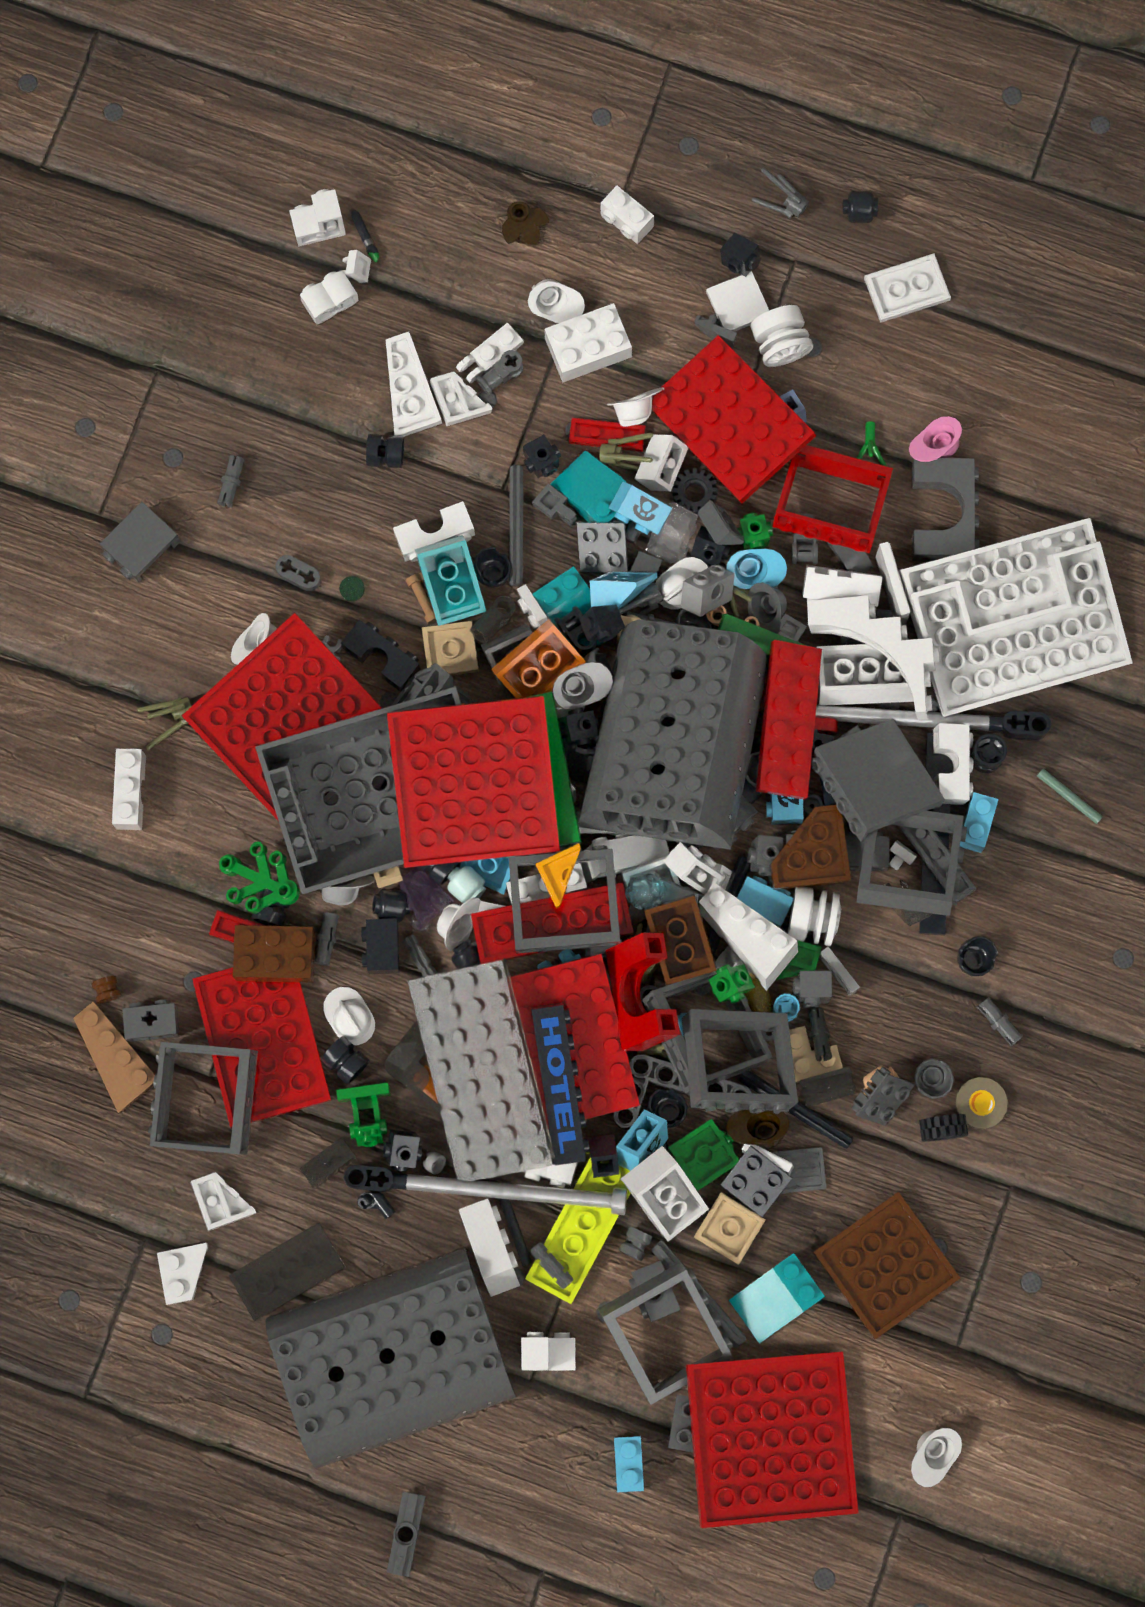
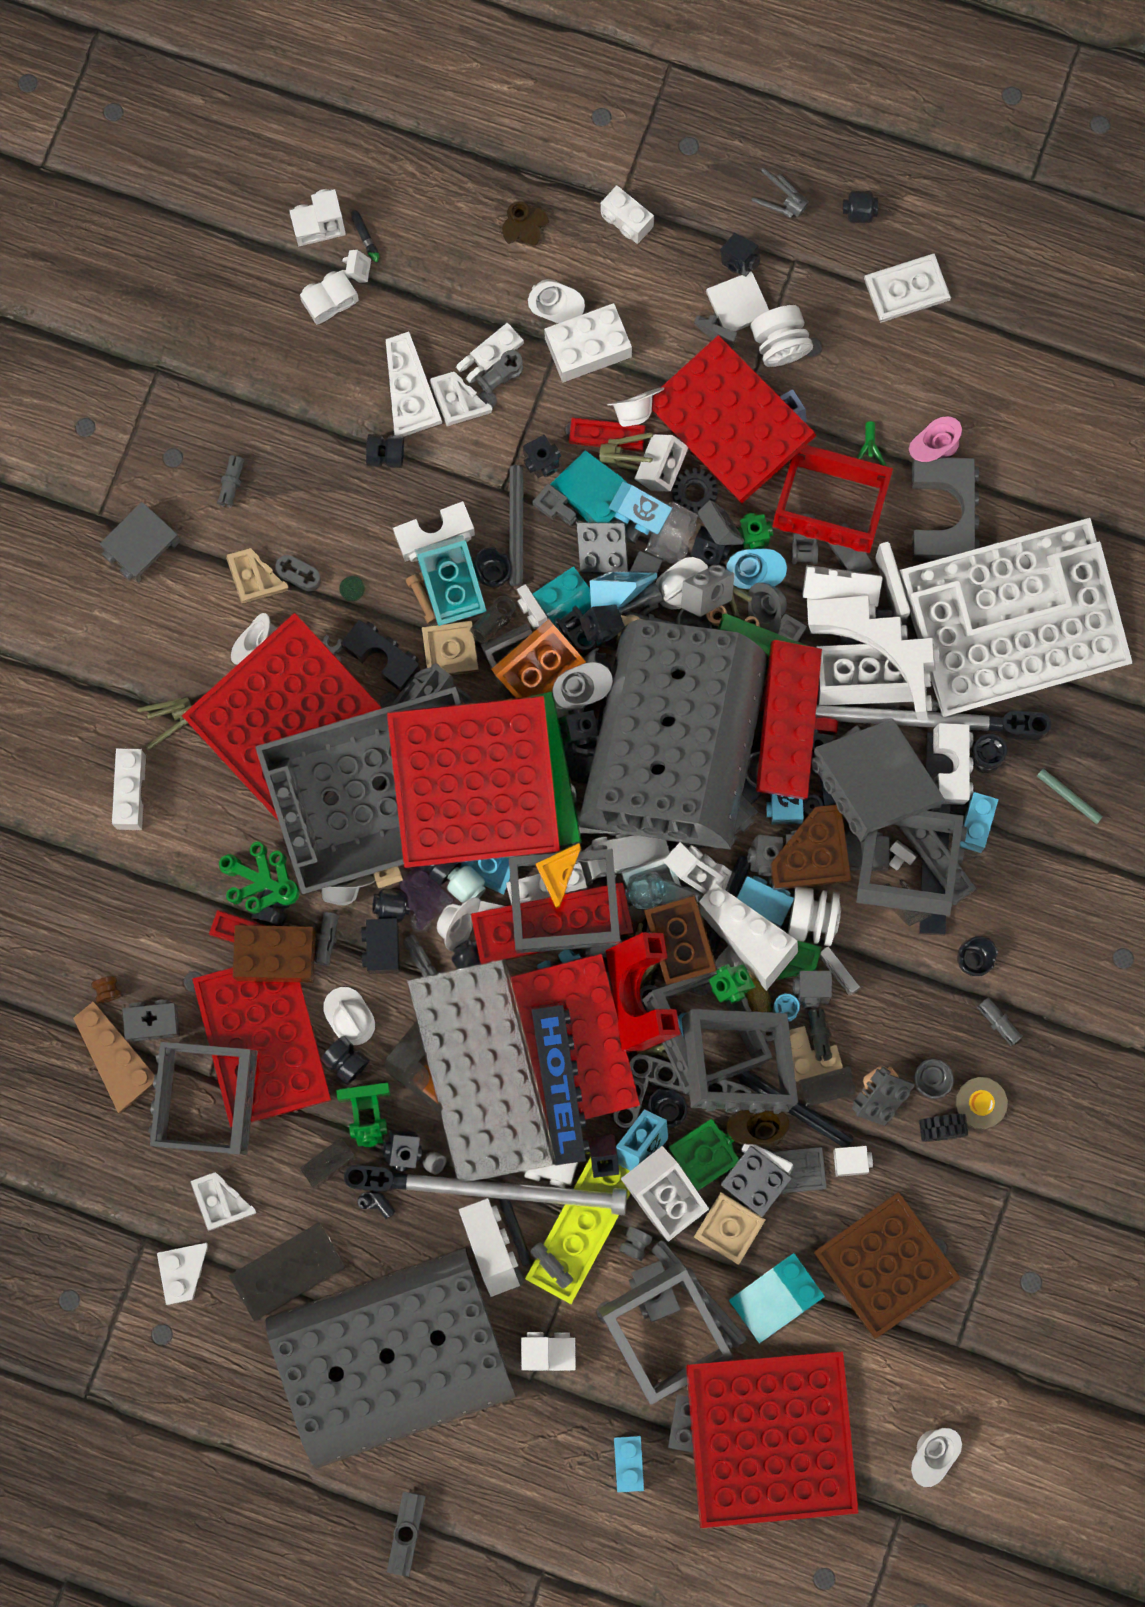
(253, 577): none -> tan wing
(852, 1161): none -> white brick

